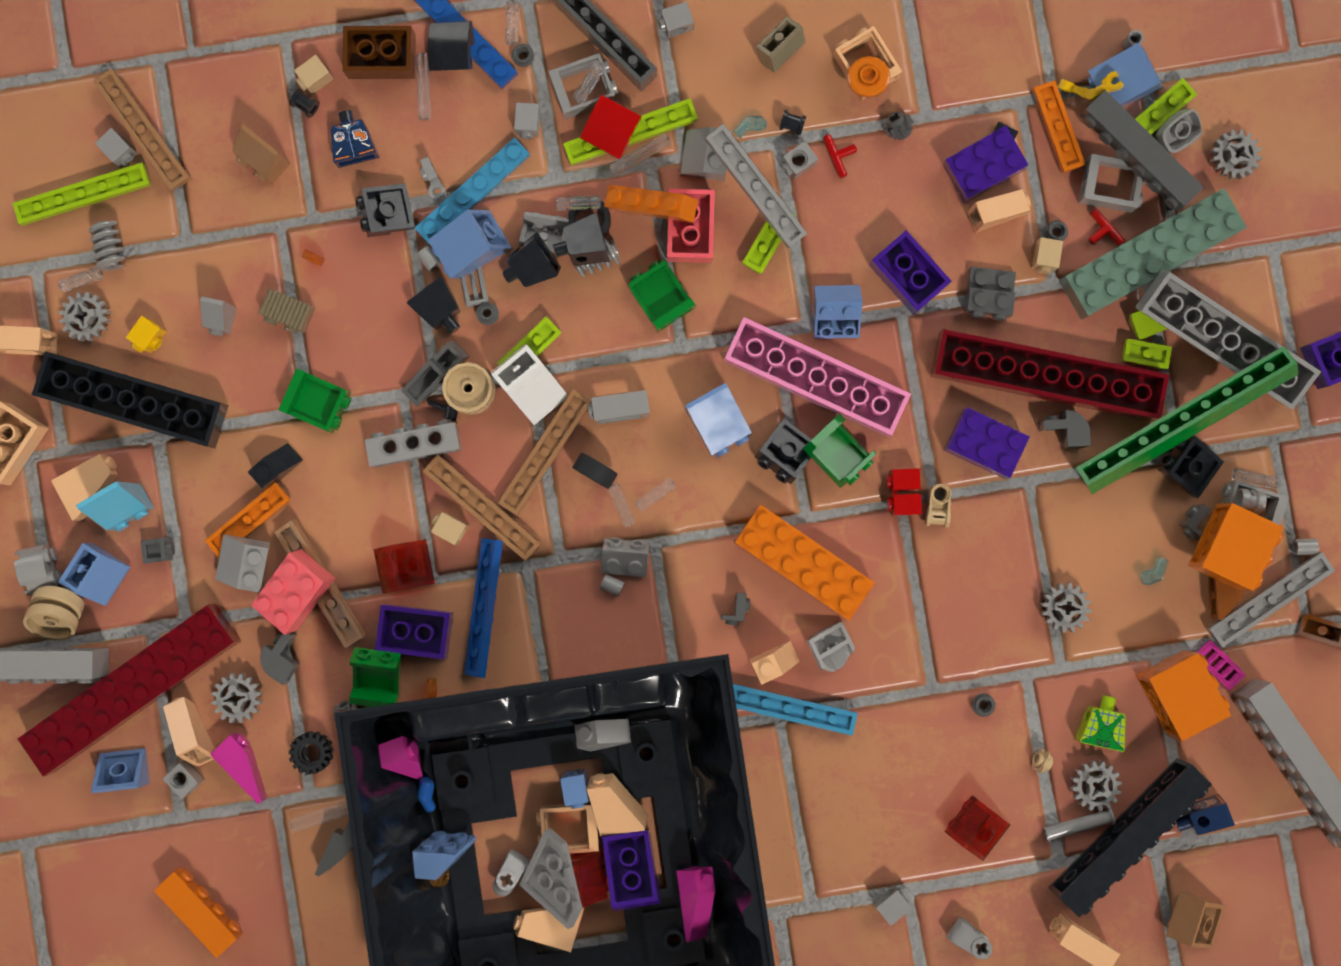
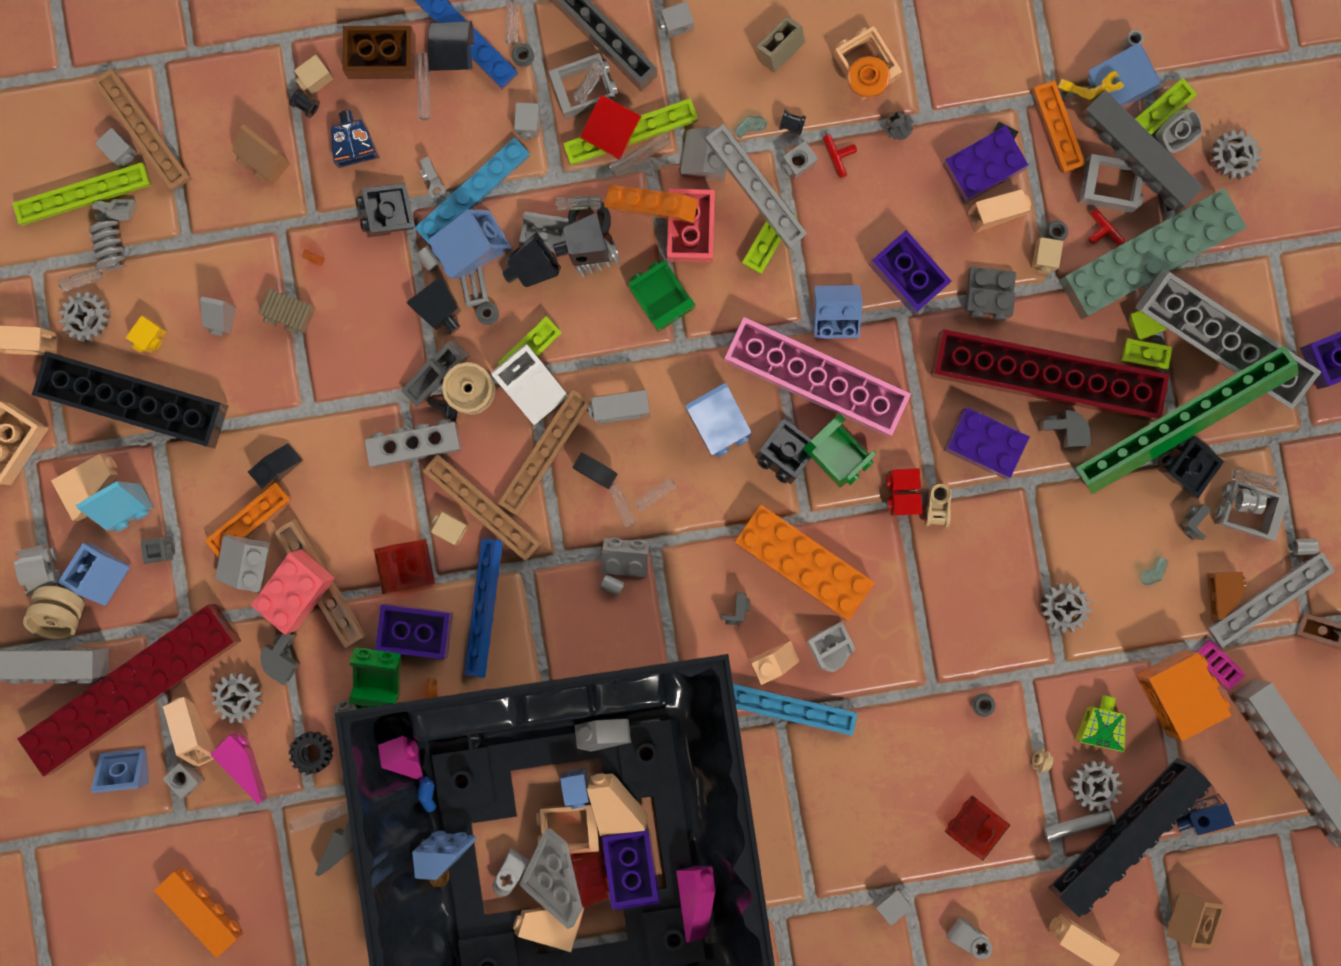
(118, 209): none -> light grey plate
(315, 401): green panel -> none
(1236, 546): orange container -> none

